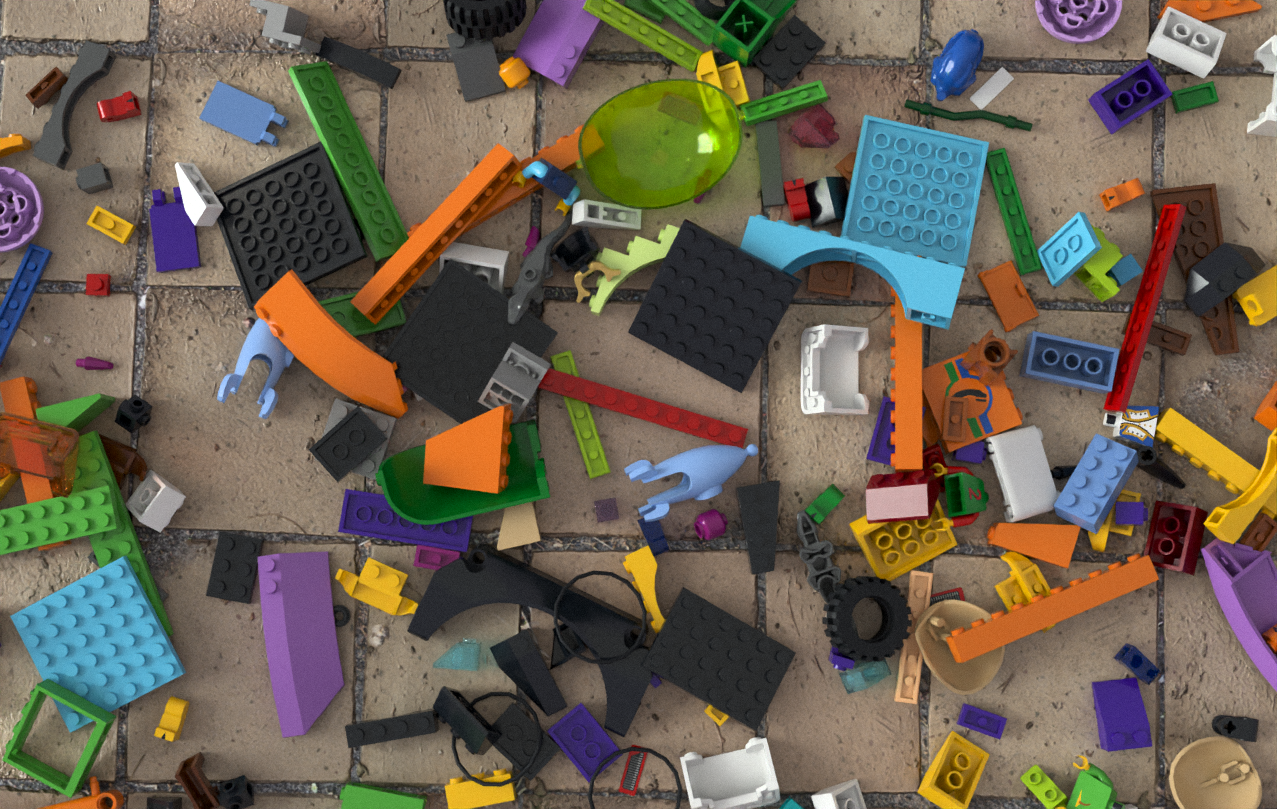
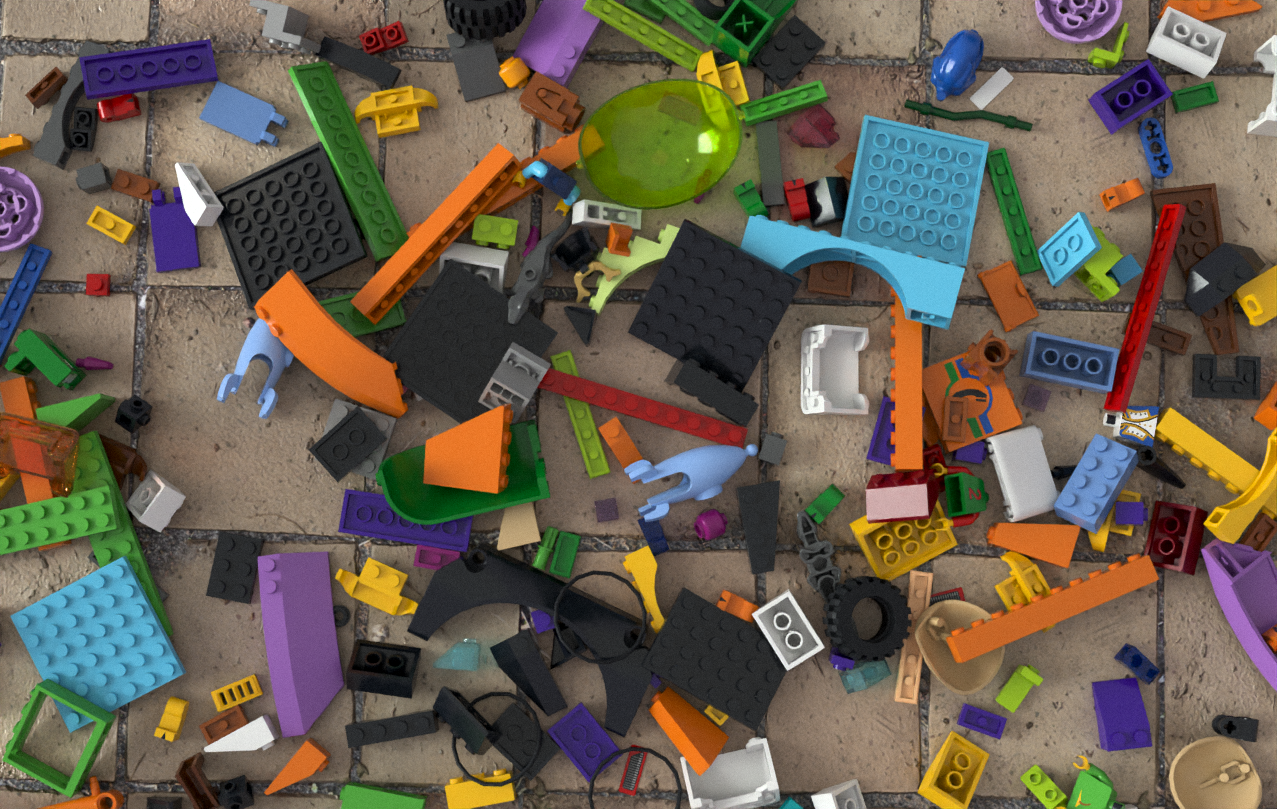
(41, 352): none -> green brick
(85, 127): none -> black slope
(134, 185): none -> dark orange plate
(148, 69): none -> dark purple plate
(218, 699): none -> yellow slope
(224, 724): none -> dark orange plate
(247, 738): none -> white slope
(305, 762): none -> orange slope
(383, 39): none -> red slope
(383, 668): none -> black slope
(395, 109): none -> yellow plate
(494, 230): none -> lime bracket
(542, 621): none -> dark purple brick
(545, 548): none -> bright green axle
(552, 103): none -> dark orange piece
(565, 554): none -> green tile
(583, 321): none -> black slope
(618, 239): none -> orange panel
(620, 443): none -> orange slope
(688, 729): none -> orange slope
(712, 391): none -> black wedge
(736, 606): none -> orange leg
(750, 199): none -> green leg
(772, 448): none -> dark grey brick
(788, 630): none -> white slope
(1018, 687): none -> lime bracket
(1036, 398): none -> clear purple plate
(1103, 58): none -> lime bracket
(1144, 136): none -> blue beam
(1209, 385): none -> black plate

